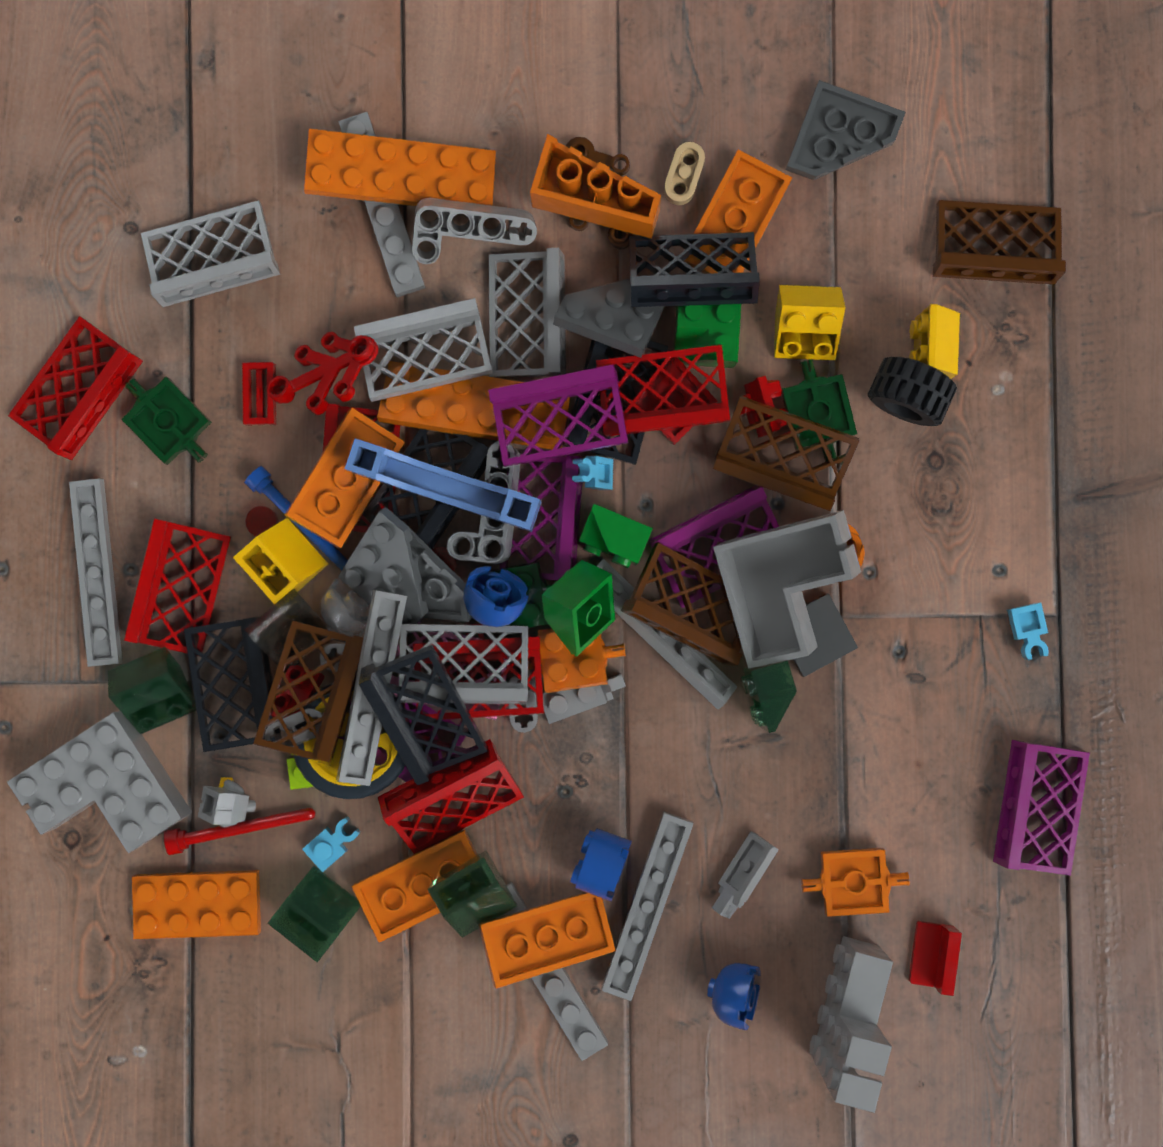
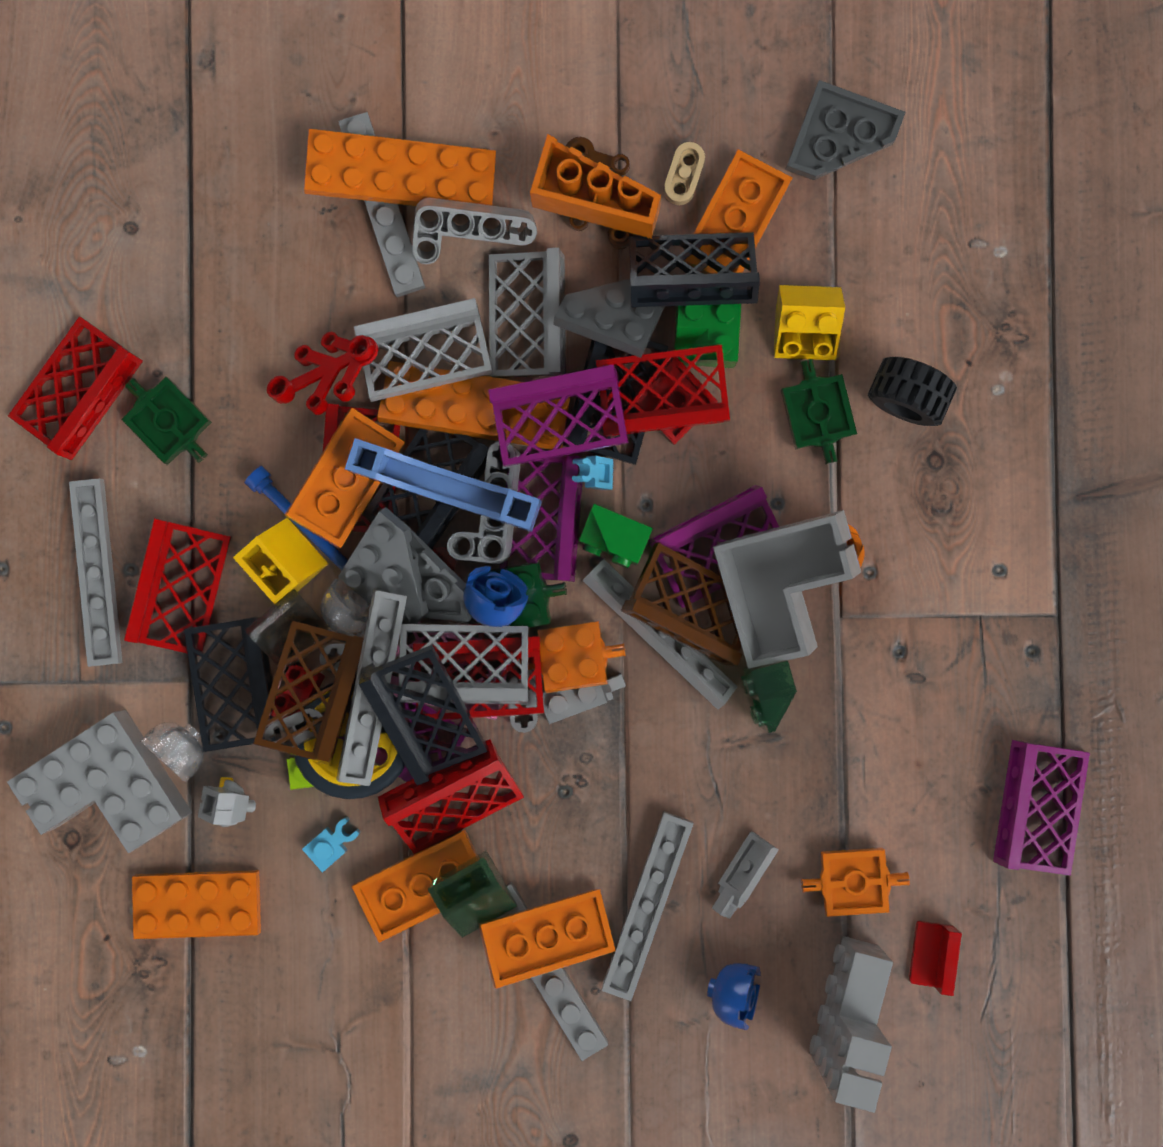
(151, 690): clear green slope -> none
(176, 748): none -> clear cylinder
(177, 840): red piece -> none
(209, 278): light grey fence -> none
(247, 393): red tile -> none
(260, 519): clear red tile -> none
(315, 913): clear green slope -> none
(580, 605): green slope -> none
(602, 863): blue brick -> none
(763, 392): red hips -> none
(777, 478): reddish brown fence -> none
(830, 634): dark grey tile -> none
(936, 338): yellow slope -> none
(1002, 266): reddish brown fence -> none
(1028, 624): medium azure plate -> none

